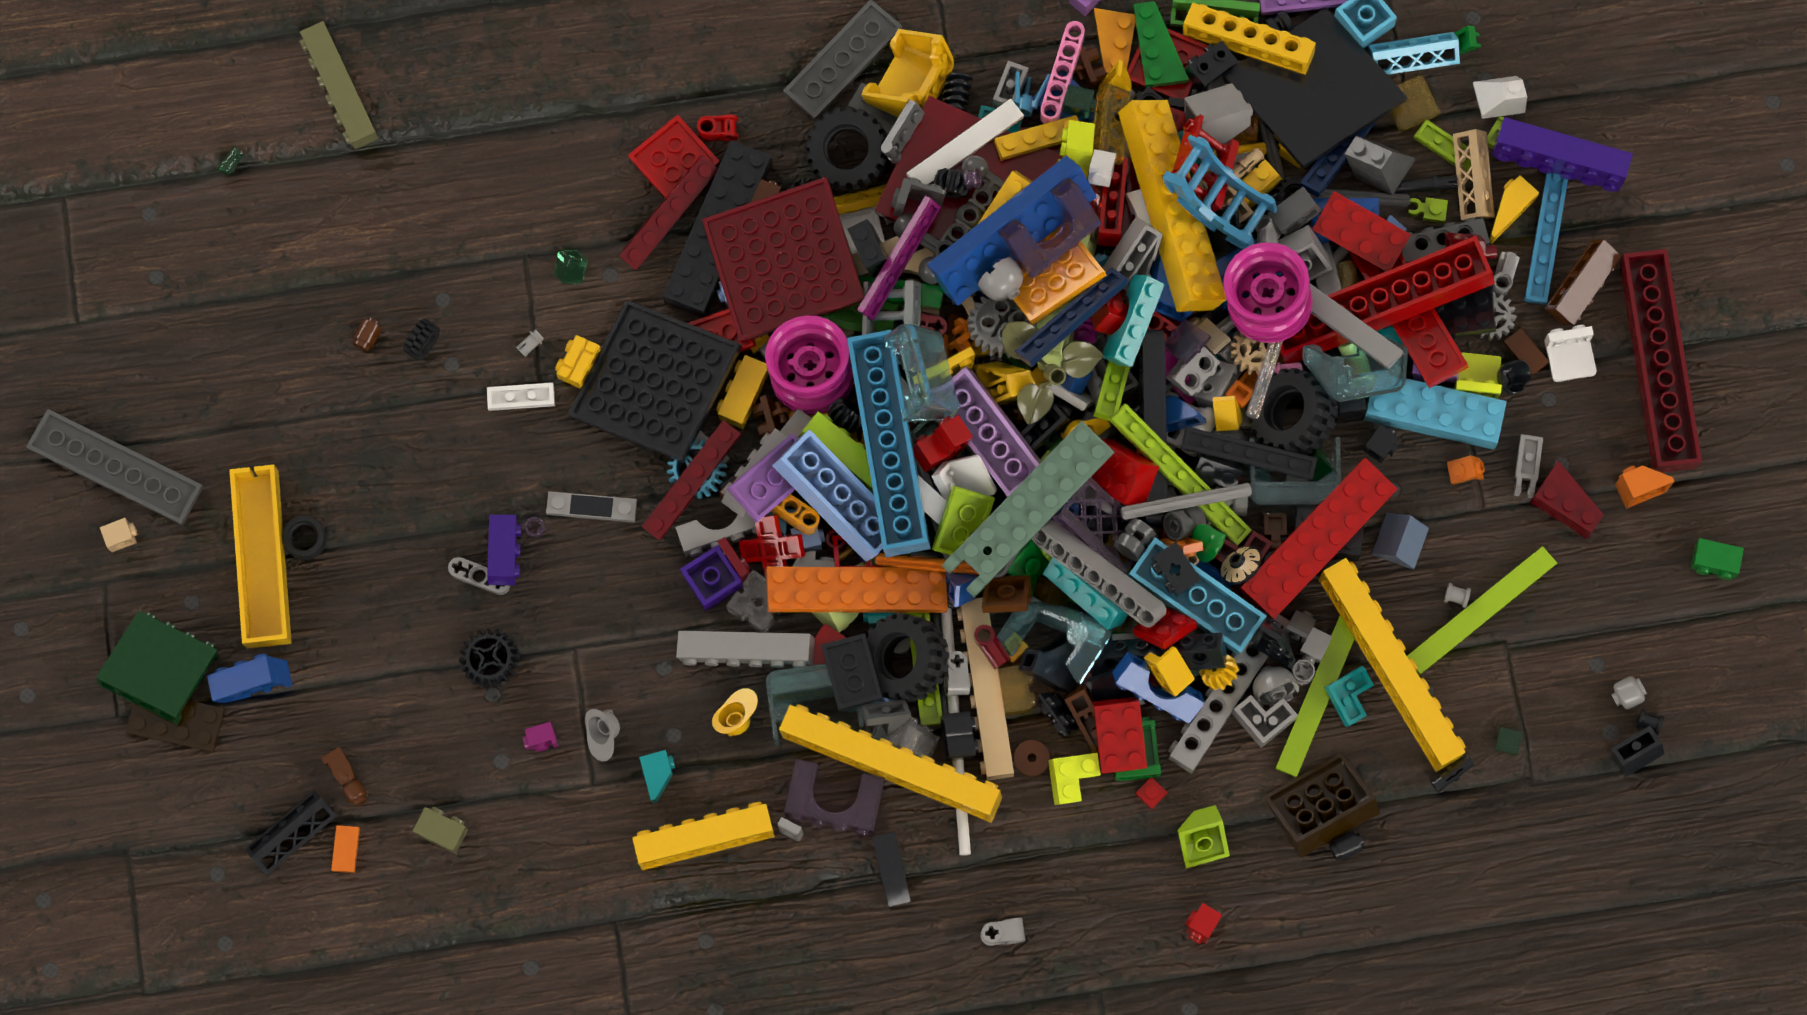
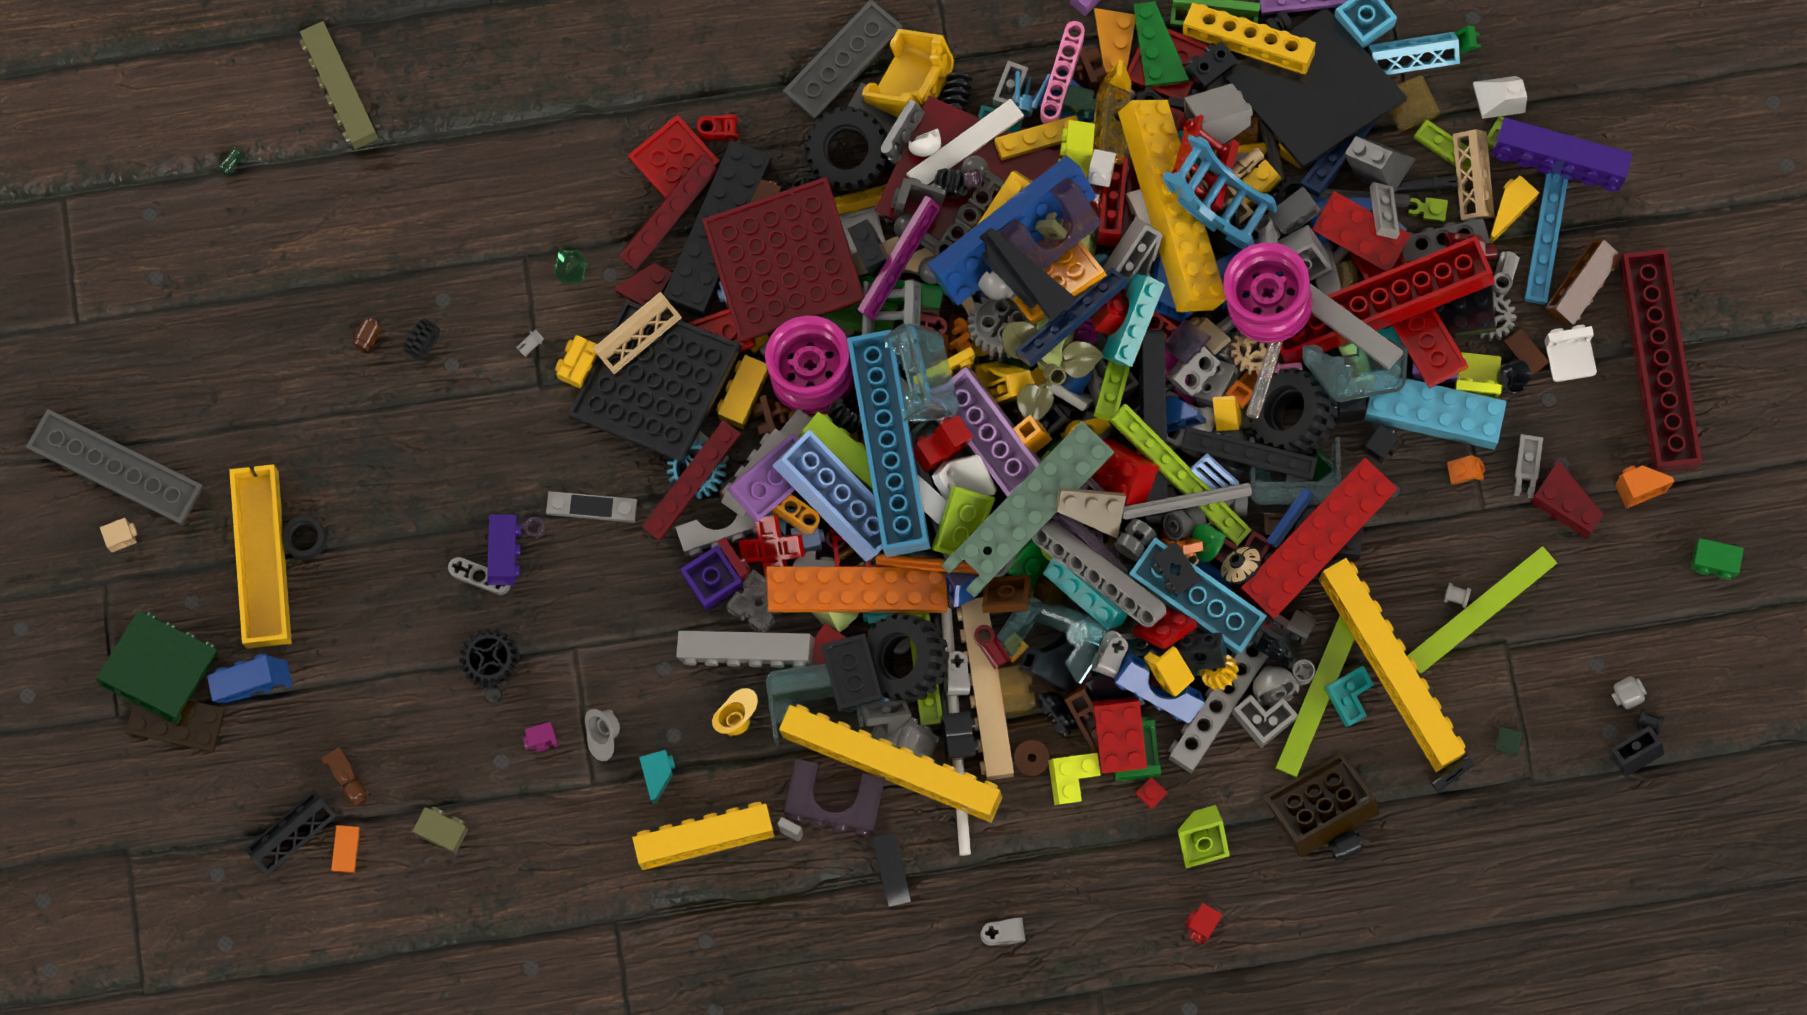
(520, 396): white plate -> none
(635, 325): none -> tan fence
(645, 284): none -> dark red wing
(926, 144): none -> white hair
(1024, 276): none -> black wedge
(1032, 433): none -> light orange brick
(1051, 227): none -> olive tile
(1094, 508): none -> dark tan wing
(1110, 656): none -> light grey piece
(1195, 469): none -> light blue tile
(1290, 518): none -> blue axle
(1315, 646): light grey brick -> none
(1384, 210): none -> light grey tile
(1400, 539): sand blue slope -> none

